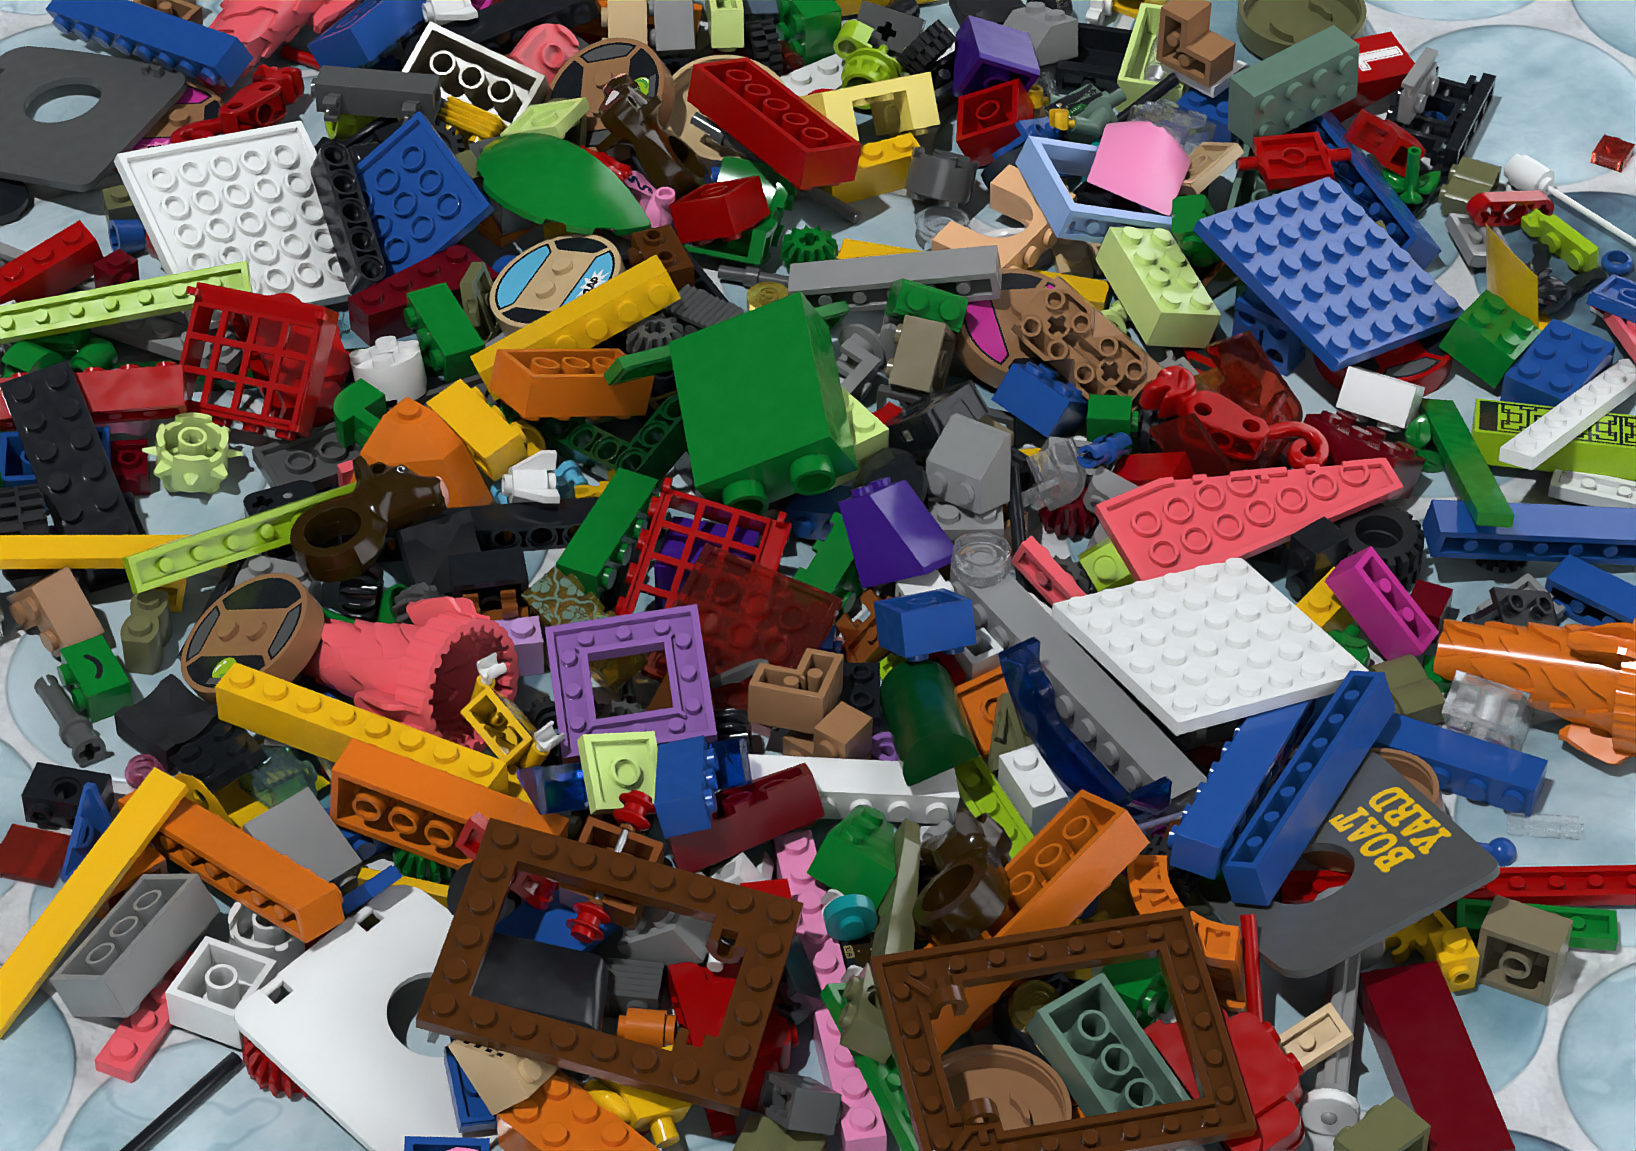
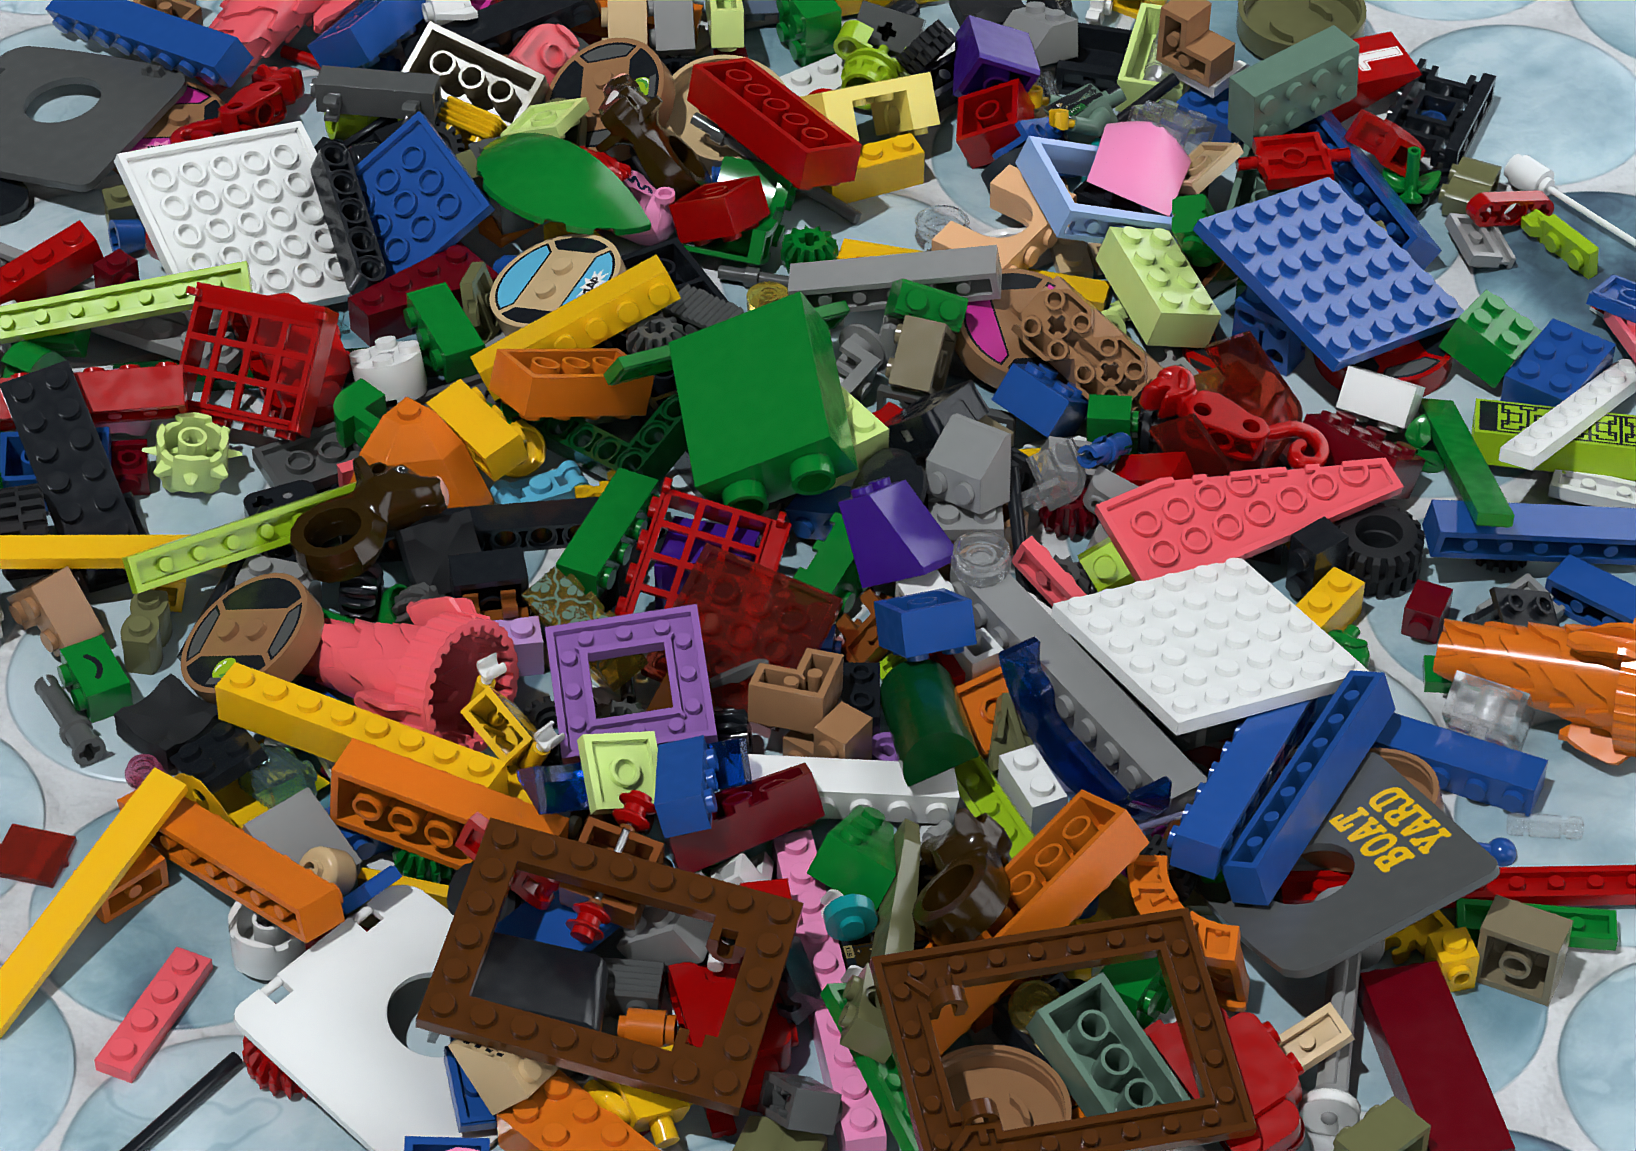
(55, 793): black brick -> none
(89, 825): blue tile -> none
(95, 353): green brick -> none
(135, 945): light grey brick -> none
(214, 985): white brick -> none
(333, 866): none -> tan head
(532, 480): white brick -> none
(667, 246): reddish brown brick -> none
(763, 44): black tyre -> none
(791, 60): clear red pin -> none
(941, 176): dark grey brick -> none
(1252, 965): red bar -> none
(1381, 605): dark pink brick -> none
(1411, 689): olive brick -> none
(1418, 86): light grey plate -> none
(1512, 280): yellow piece -> none
(1553, 291): black hair -> none
(1612, 153): clear red plate -> none
(1618, 256): blue piece -> none

